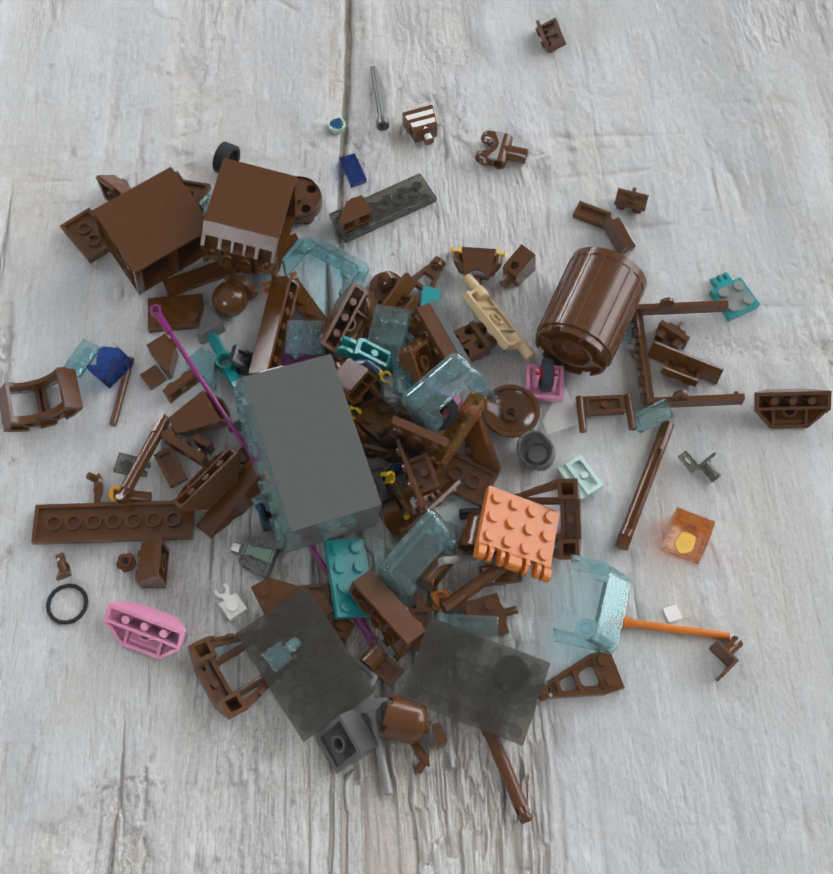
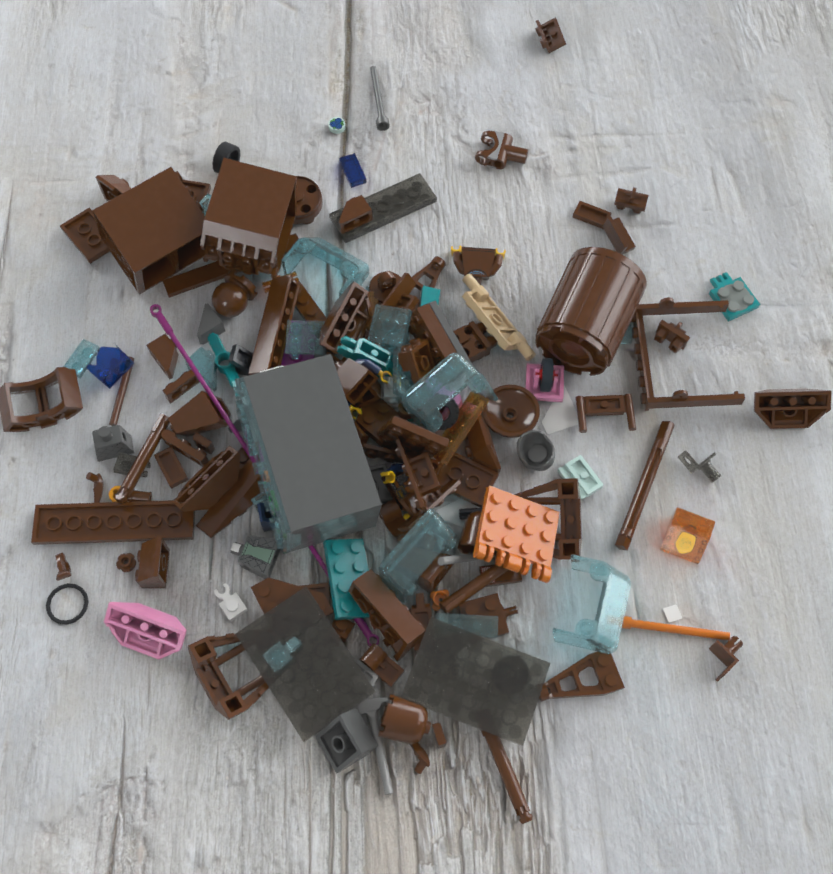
(111, 441): none -> dark grey torso
(153, 377): reddish brown tile -> none
(180, 311): reddish brown plate -> none
(421, 124): reddish brown torso -> none
(518, 267): reddish brown torso -> none
(653, 415): clear light blue tile -> none
(684, 366): reddish brown bracket -> none

